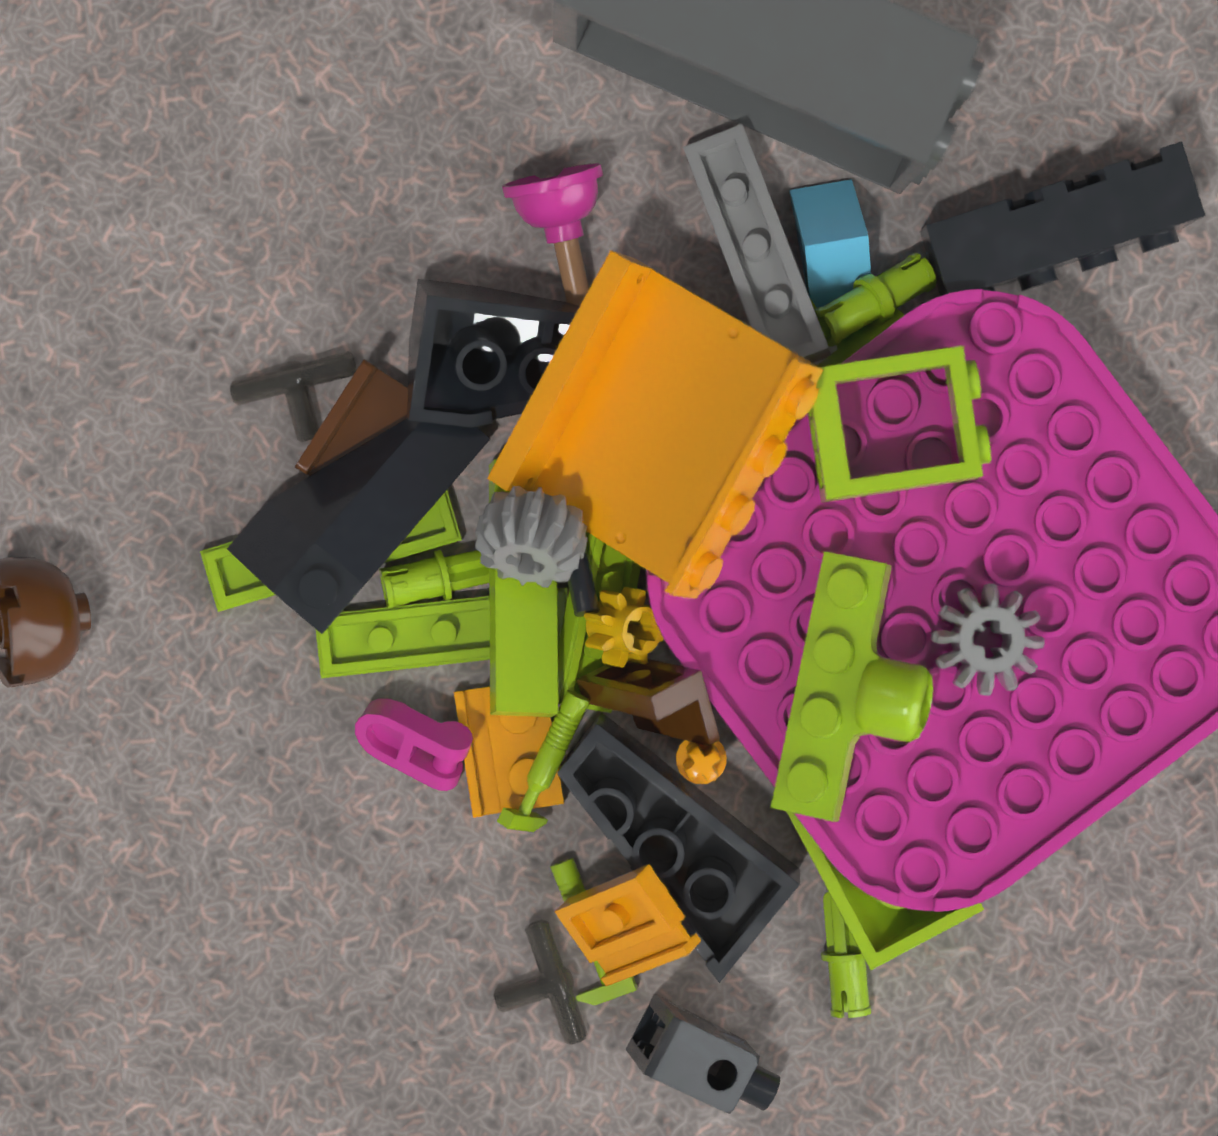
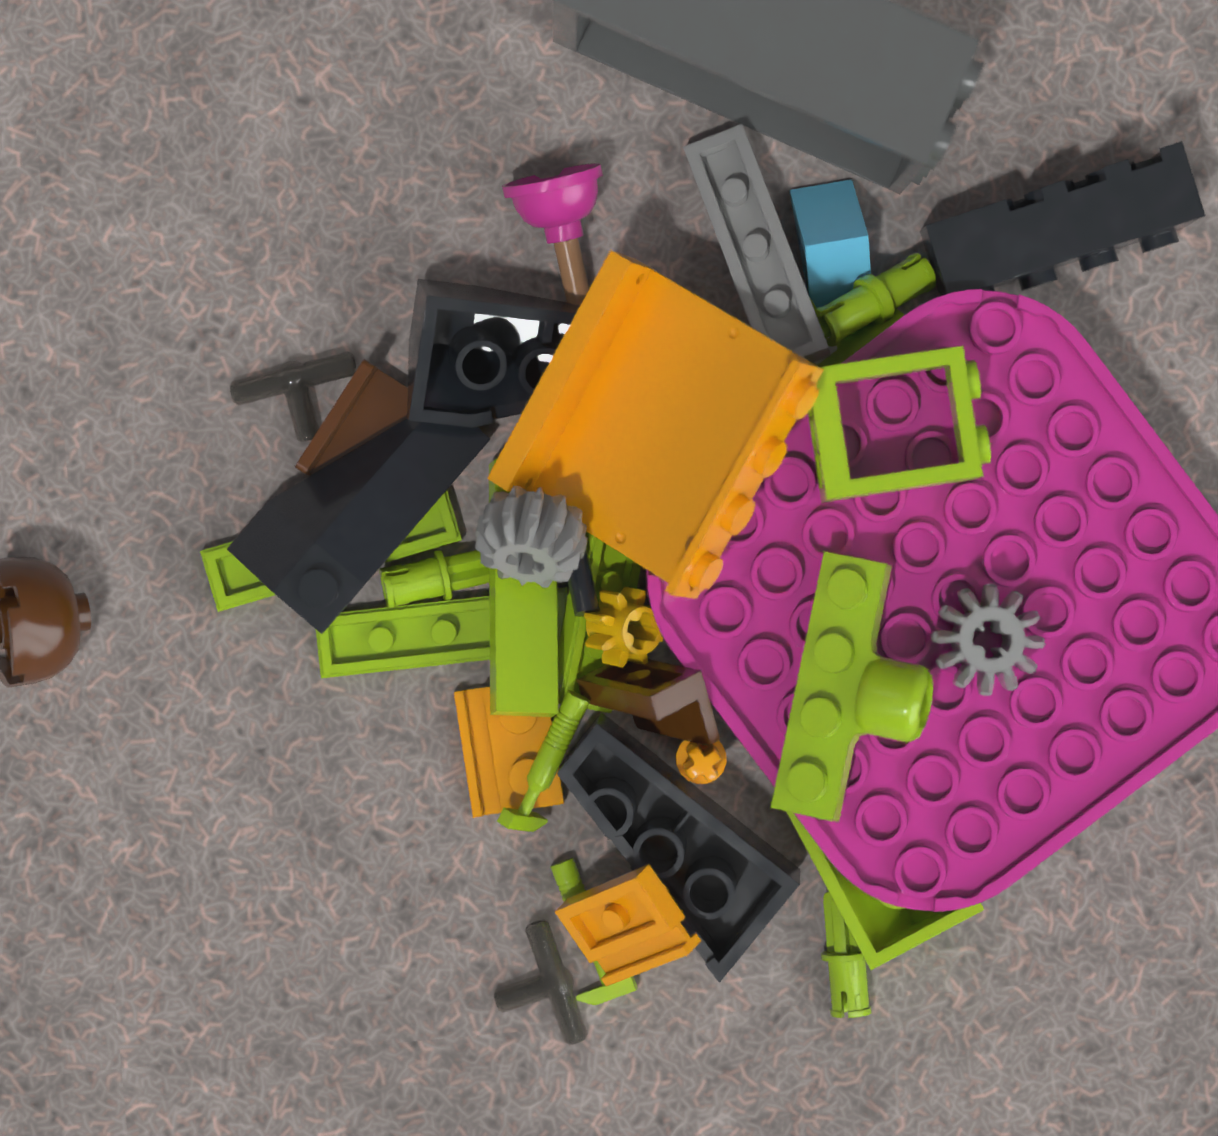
(414, 742): dark pink plate -> none
(690, 1048): torso -> none

